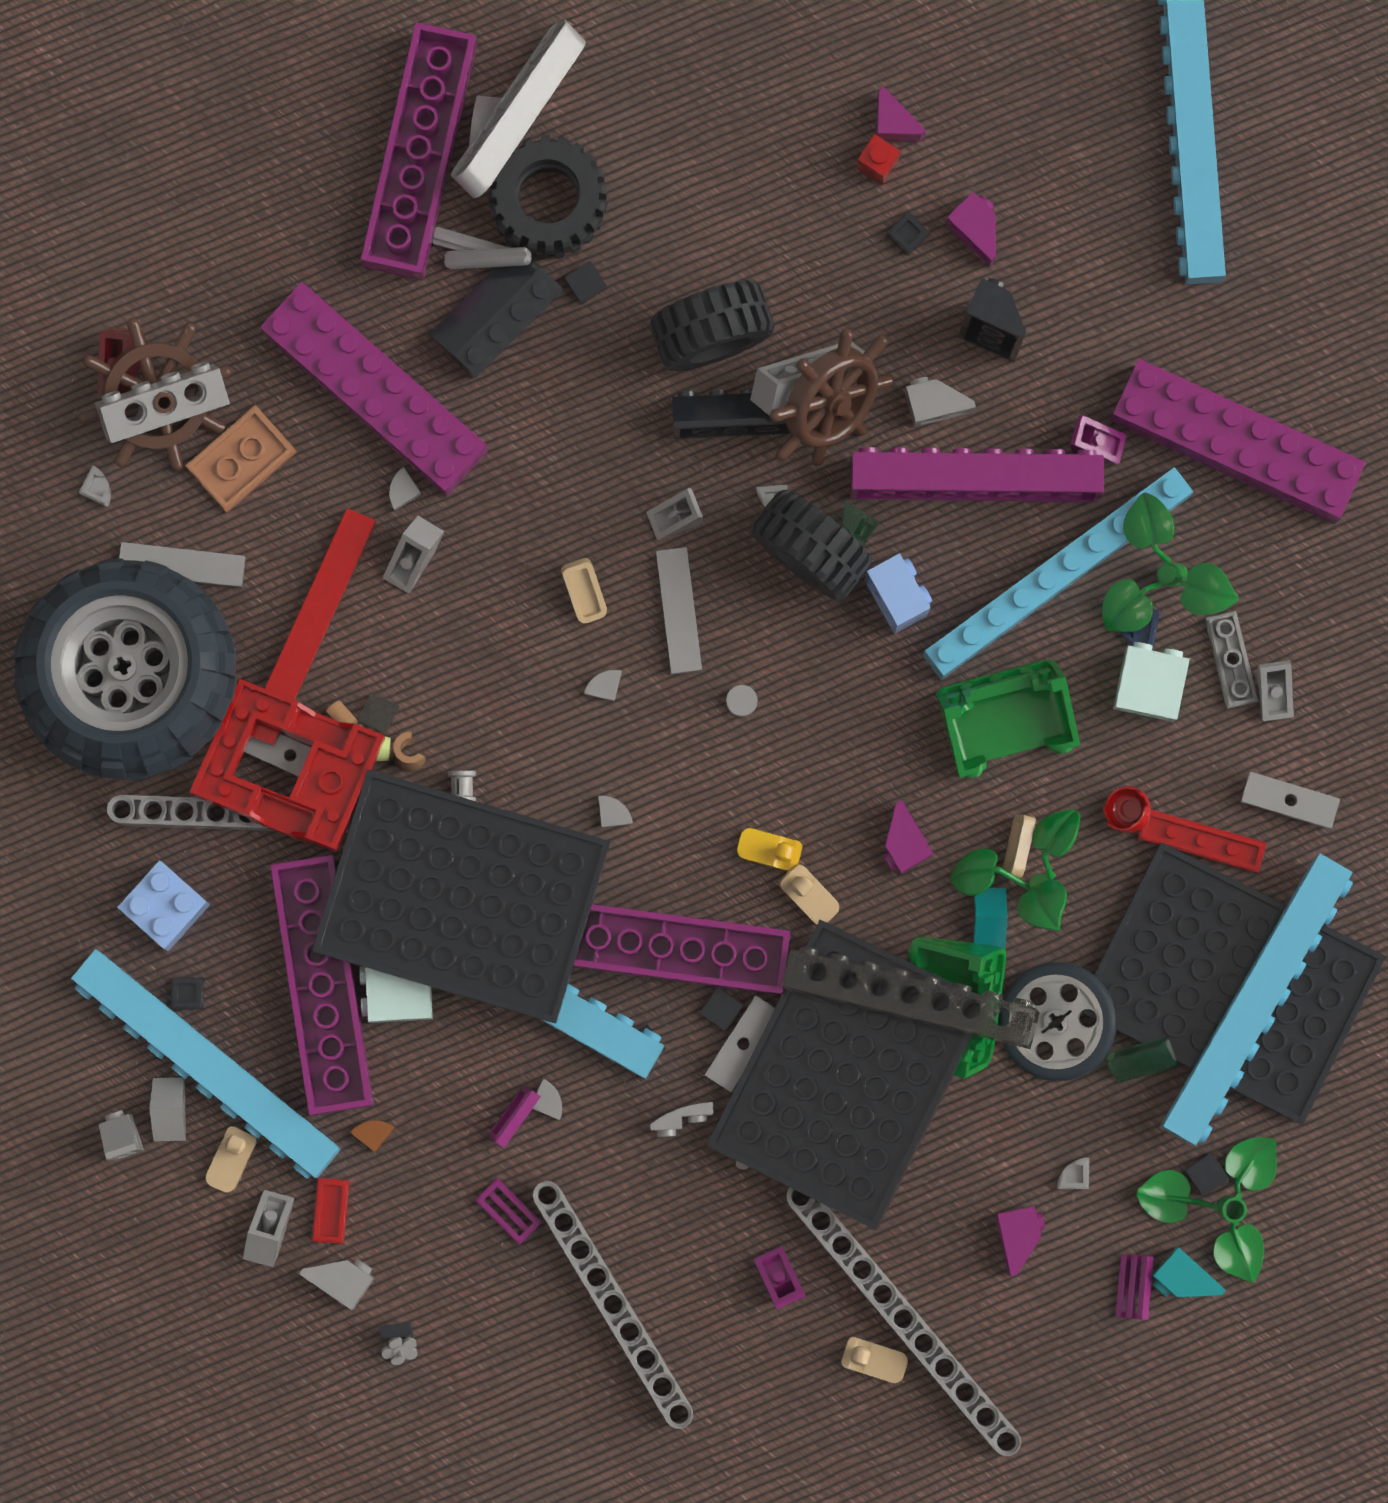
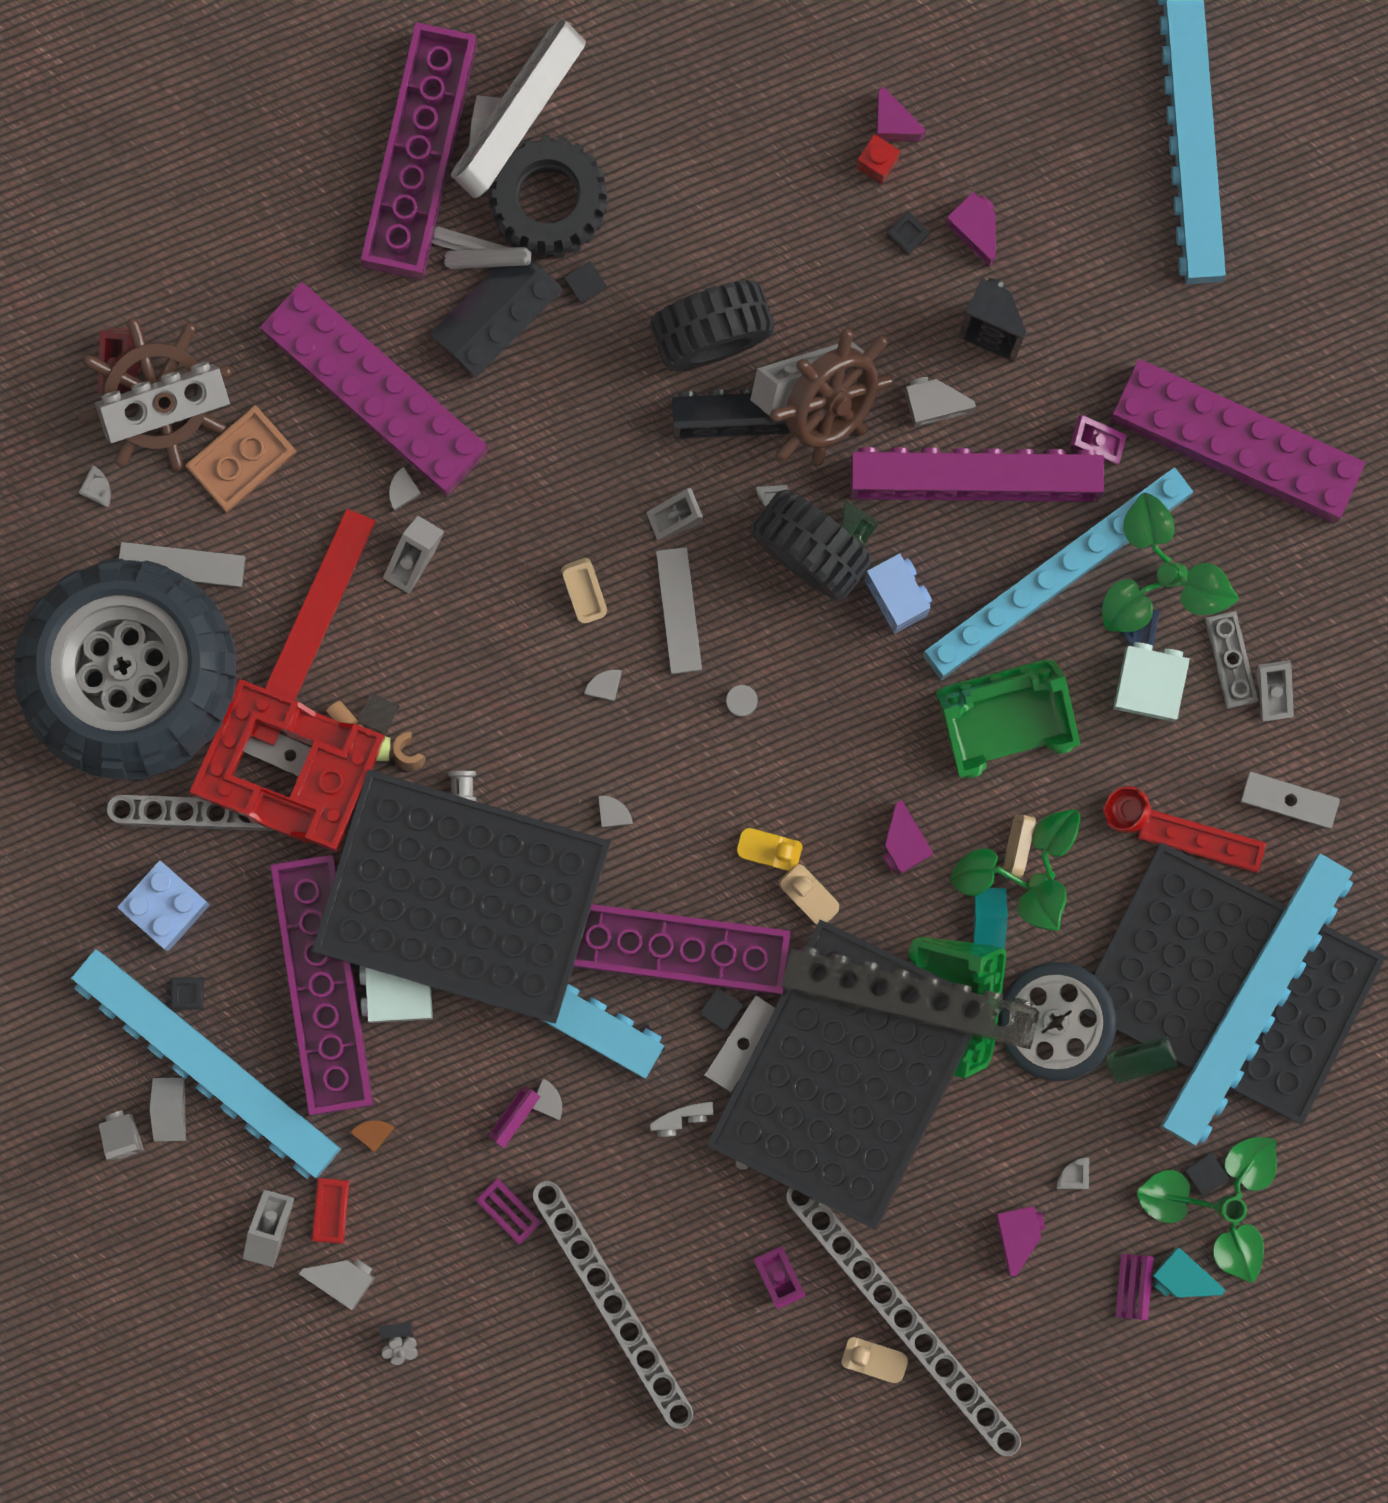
(231, 1159): tan piece -> none

